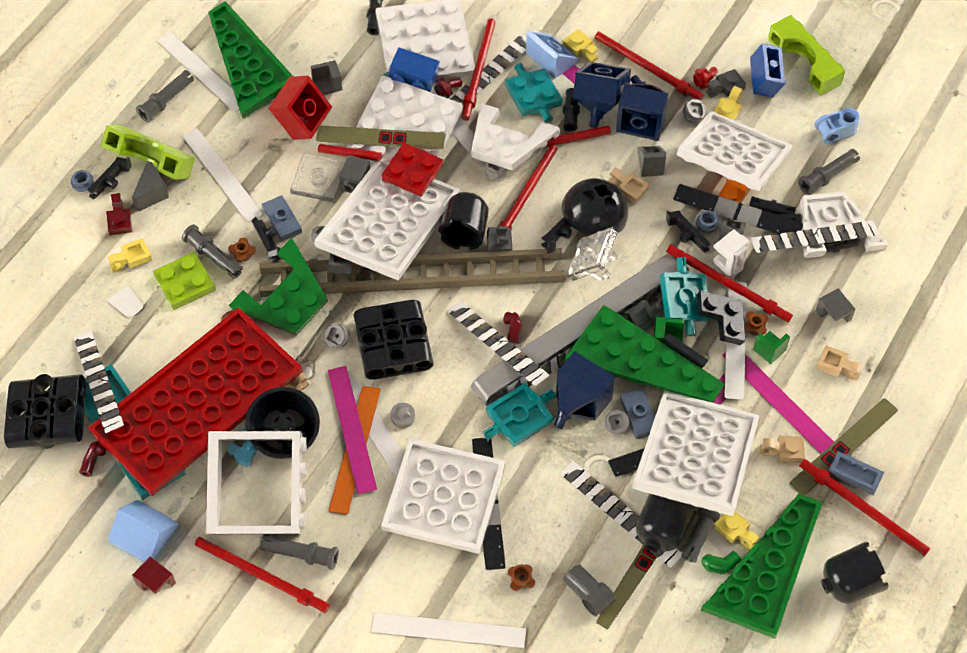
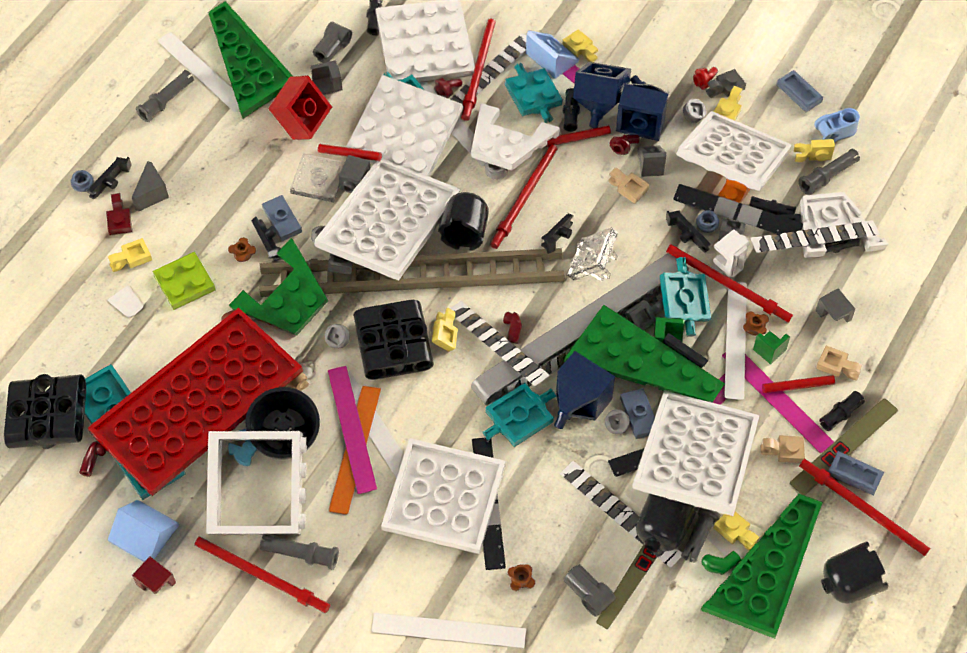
(98, 381): sticker -> none
(134, 144): lime arch -> none
(204, 246): dark grey pin -> none
(222, 175): white sticker -> none
(334, 38): none -> dark grey piece
(380, 137): olive sticker -> none
(402, 415): light grey tile -> none
(412, 169): red plate -> none
(414, 69): blue brick -> none
(444, 332): none -> light yellow plate
(499, 239): dark grey tile -> none
(595, 206): black piece -> none
(621, 144): none -> dark red plate
(681, 85): red bar -> none
(727, 312): plate -> none
(767, 70): blue brick -> none
(794, 38): lime arch -> none
(798, 384): none -> red bar
(800, 91): none -> sand blue plate
(816, 150): none -> light yellow plate
(842, 411): none -> black pin

